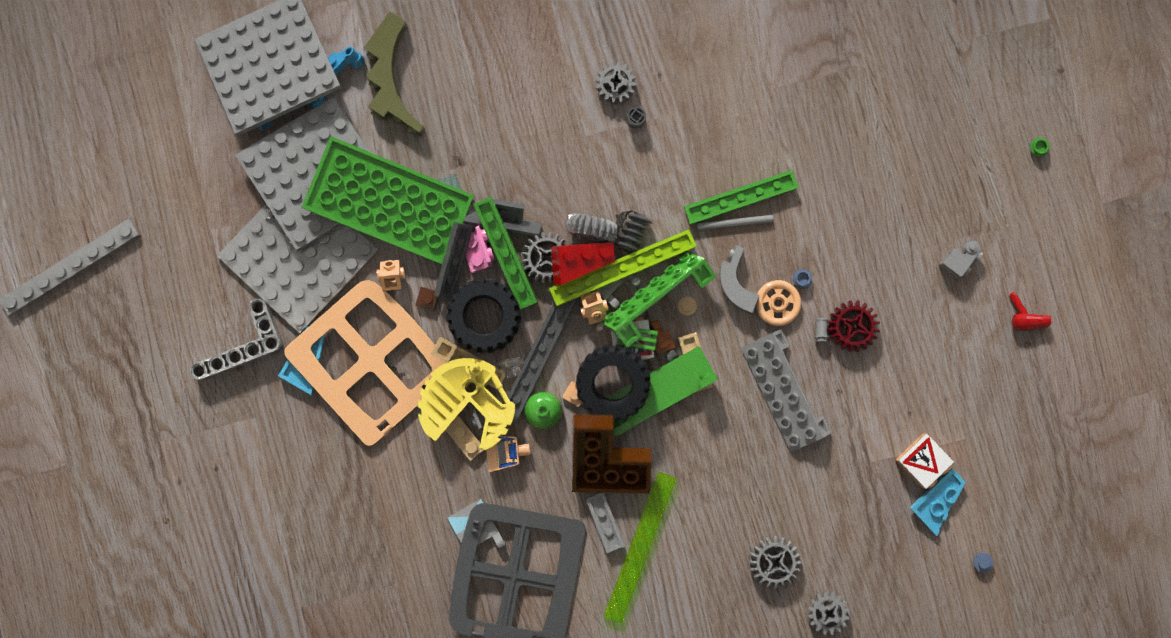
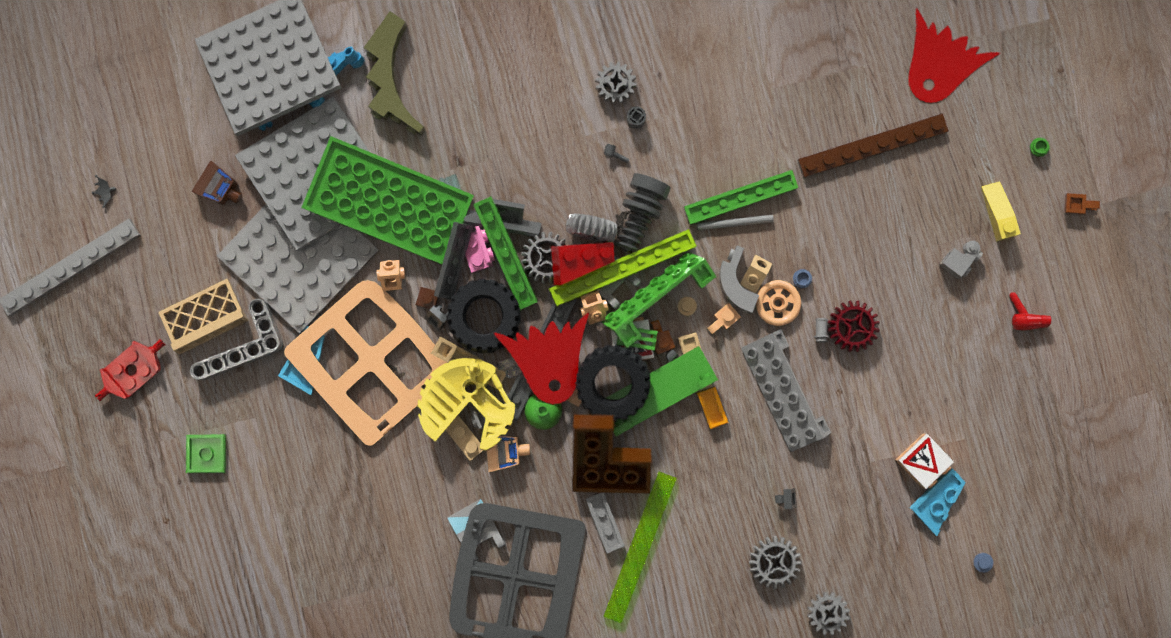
(103, 190): none -> dark grey piece
(116, 376): none -> plate
(206, 453): none -> bright green tile
(208, 331): none -> tan fence
(217, 185): none -> reddish brown torso
(436, 317): none -> dark grey tile
(548, 358): none -> red piece
(610, 152): none -> dark grey hand
(646, 195): none -> dark grey wheel
(712, 408): none -> light orange plate
(725, 318): none -> light nougat plate
(755, 274): none -> tan bracket
(788, 498): none -> dark grey tile
(873, 145): none -> reddish brown plate
(941, 61): none -> red piece
(1000, 212): none -> light yellow slope
(1078, 204): none -> dark orange plate

